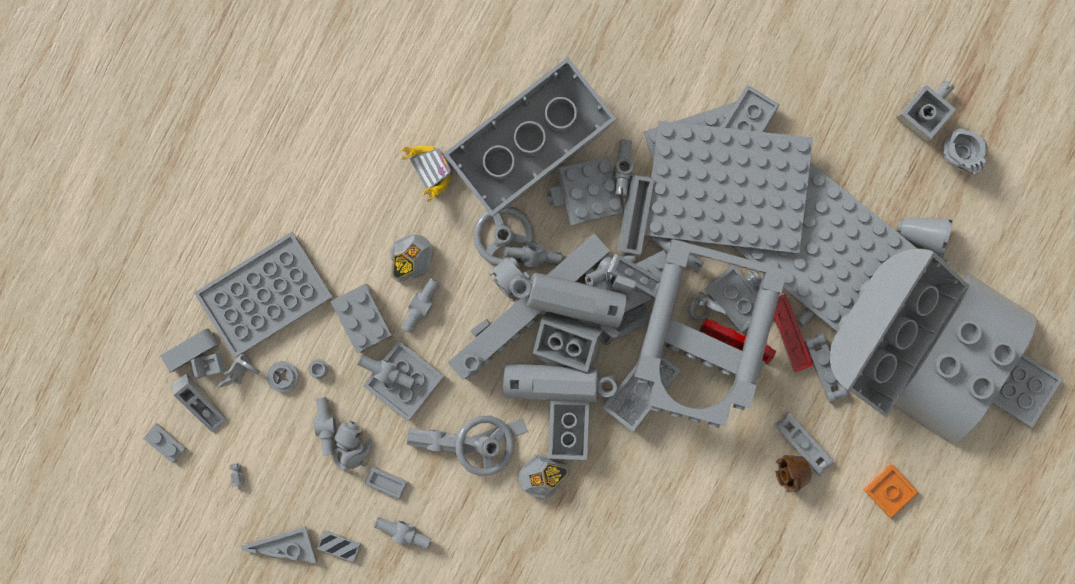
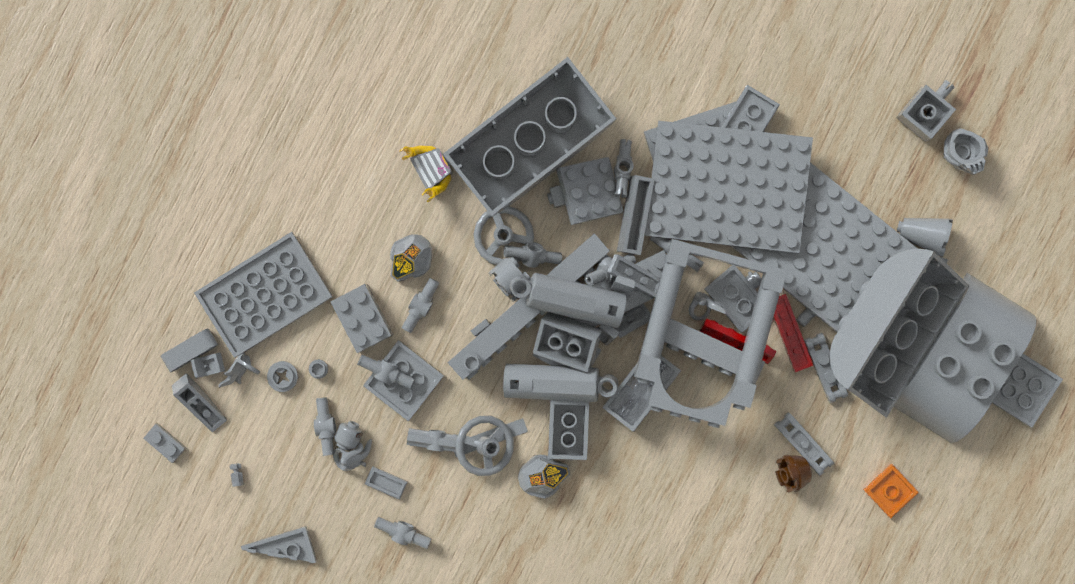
(338, 546): light grey tile -> none

